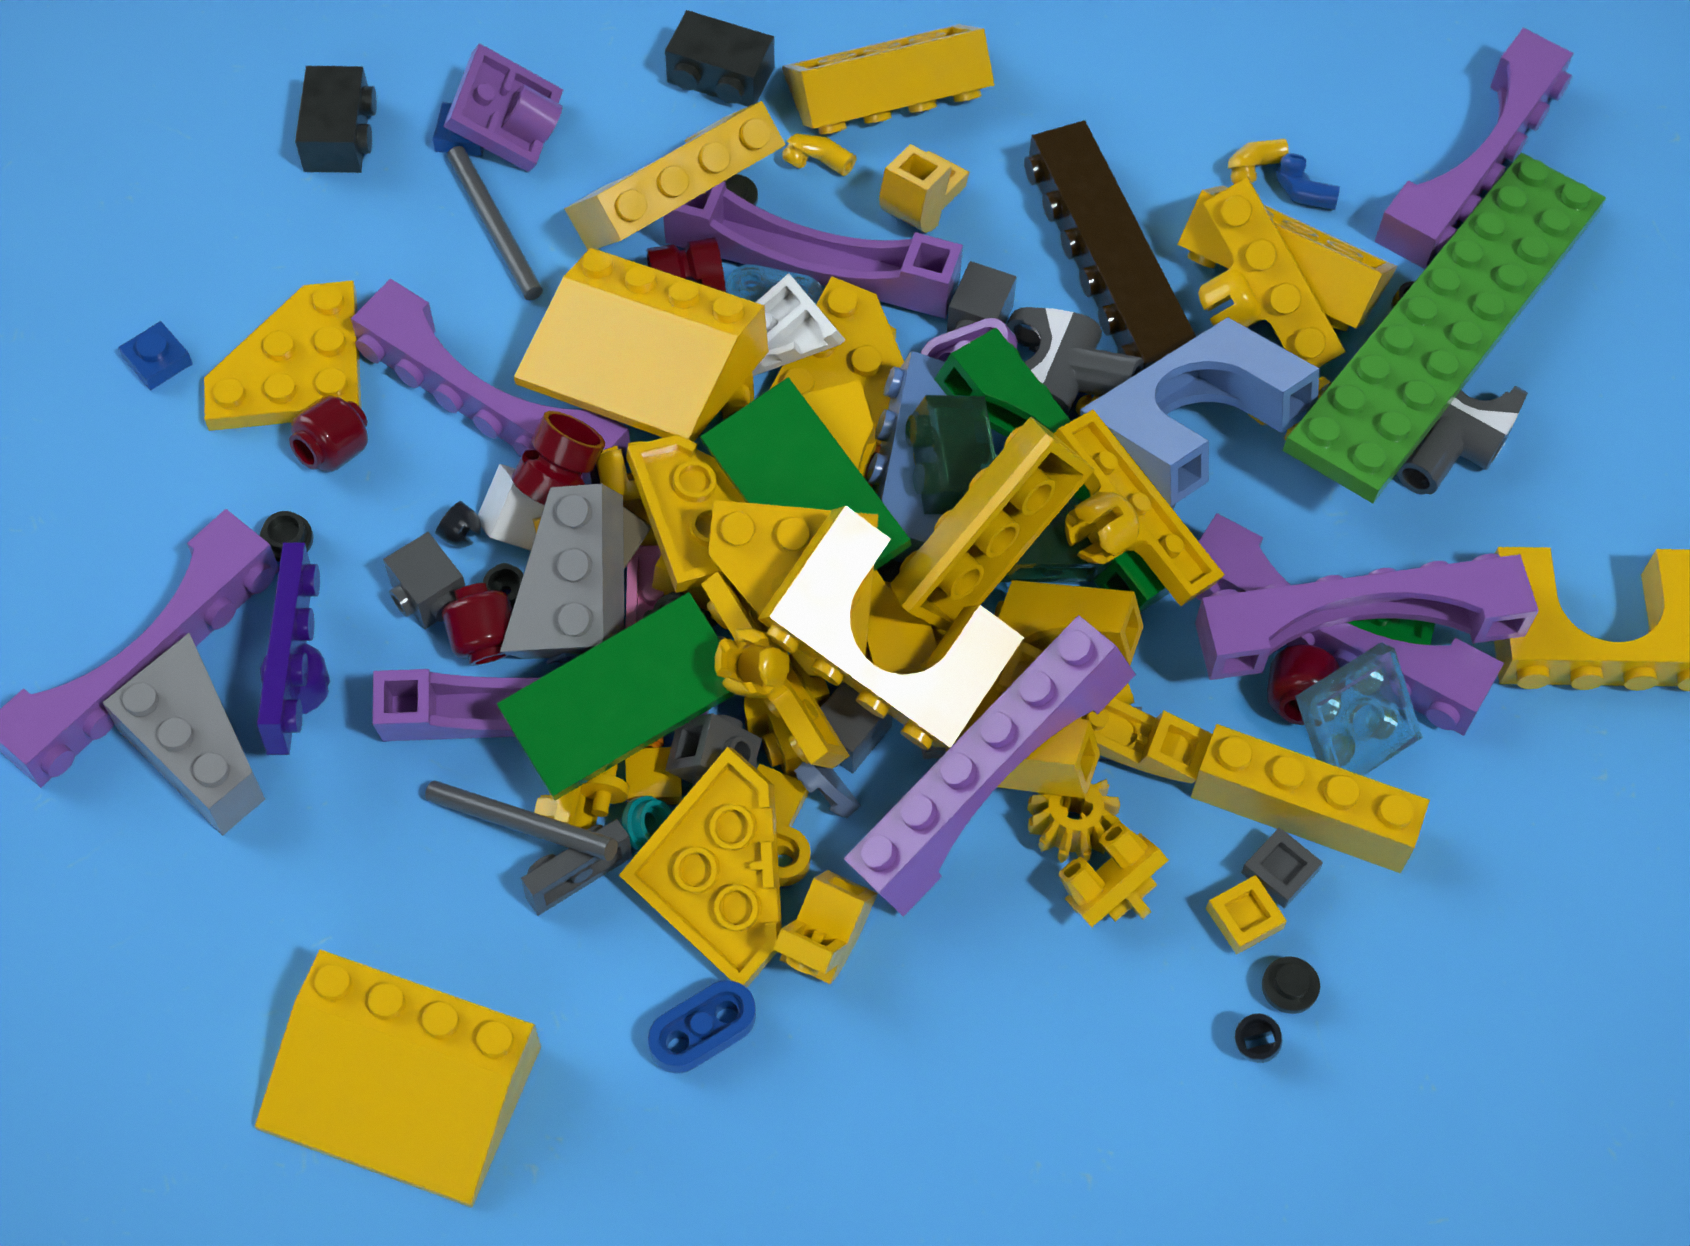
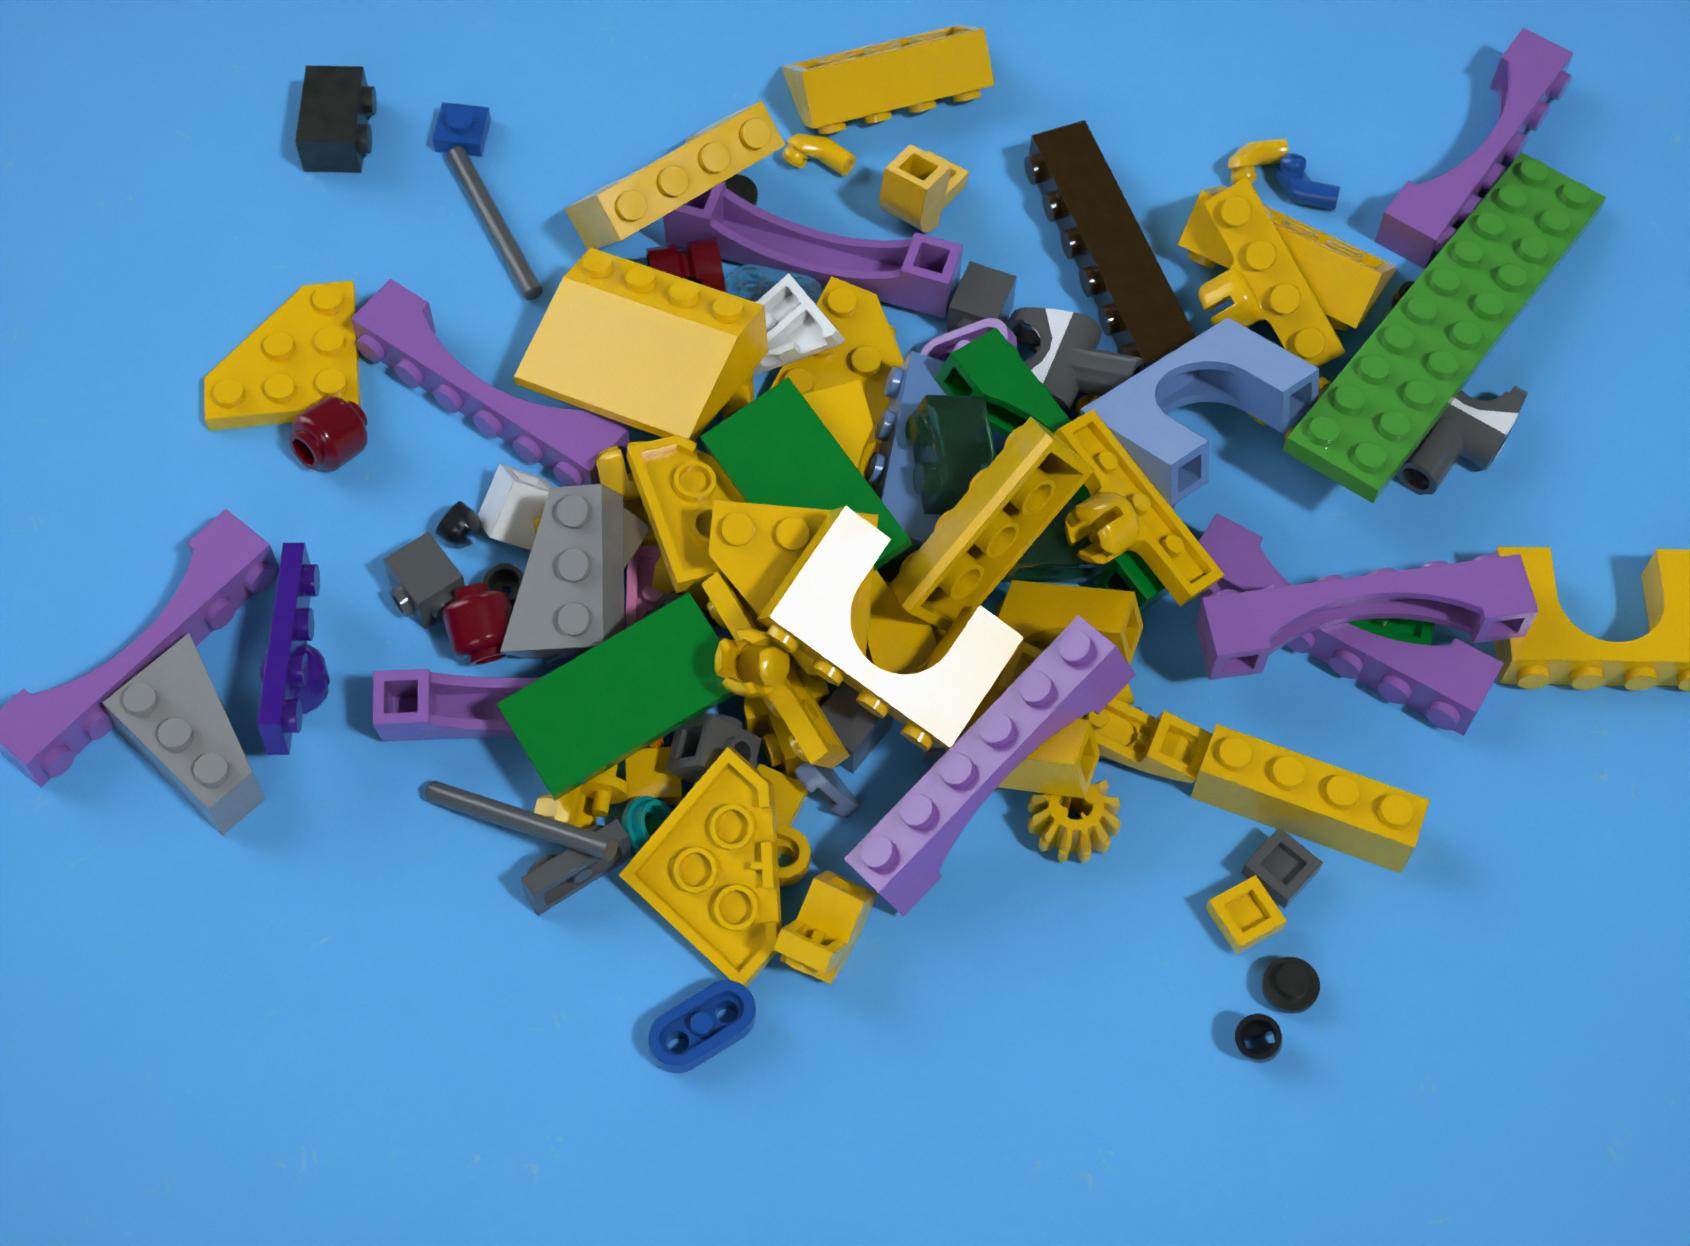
(155, 355): blue plate -> none
(286, 528): pearl dark grey plate -> none
(397, 1077): yellow slope -> none
(504, 108): medium lavender plate -> none
(559, 457): dark red wheel -> none
(719, 59): pearl dark grey brick -> none
(1119, 882): yellow hips -> none
(1294, 672): dark red head -> none
(1360, 712): clear light blue plate -> none

